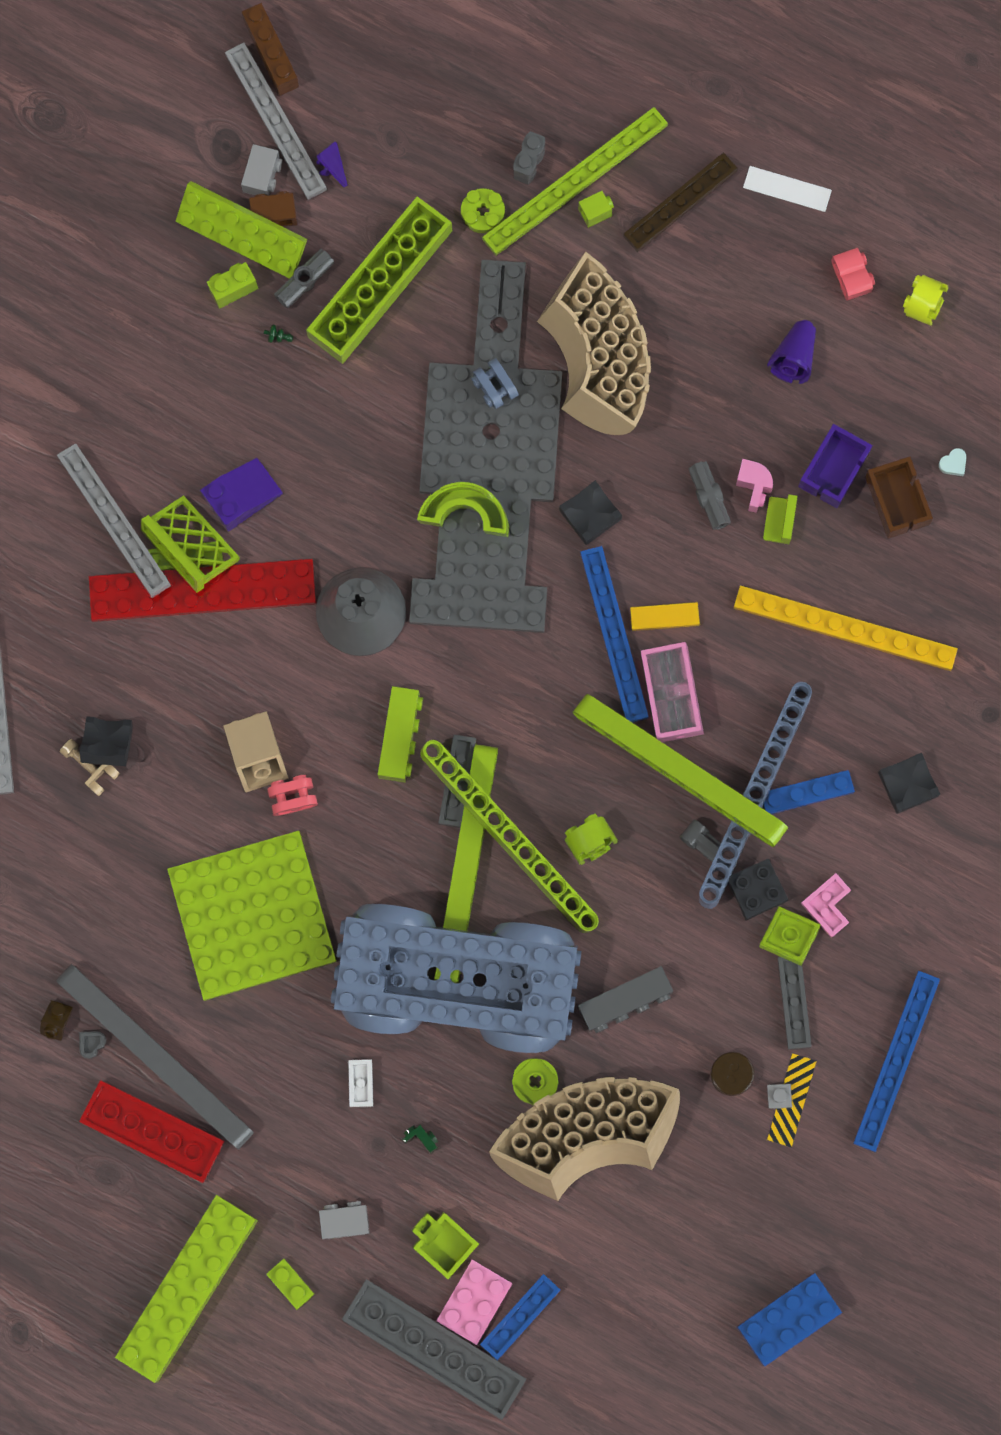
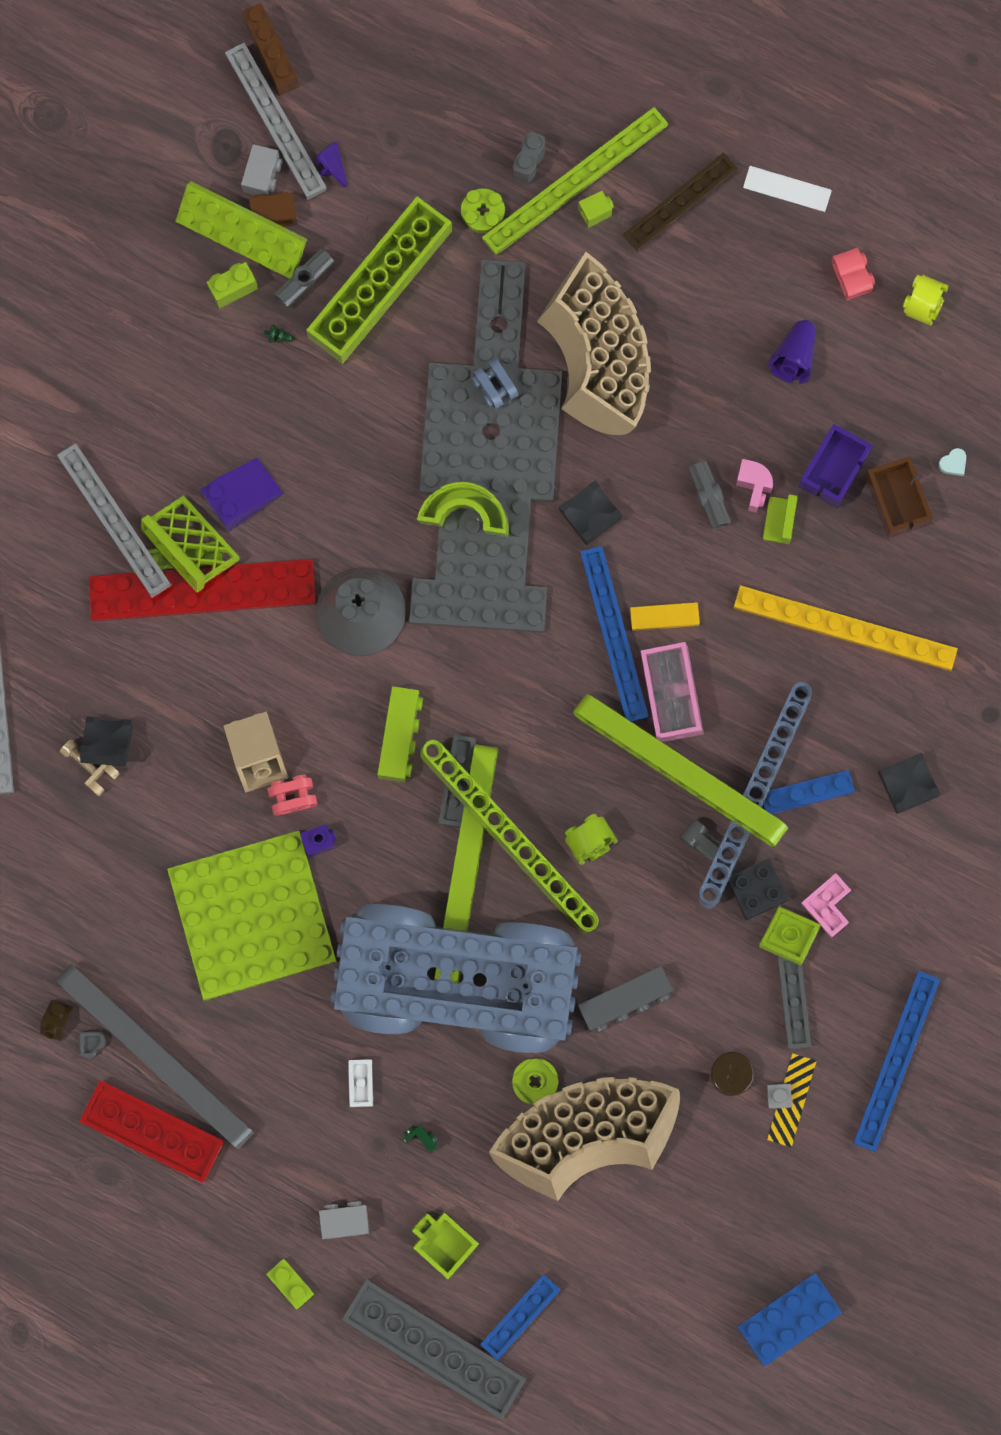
(186, 1289): lime brick -> none
(318, 840): none -> dark purple brick
(474, 1302): bright pink plate -> none

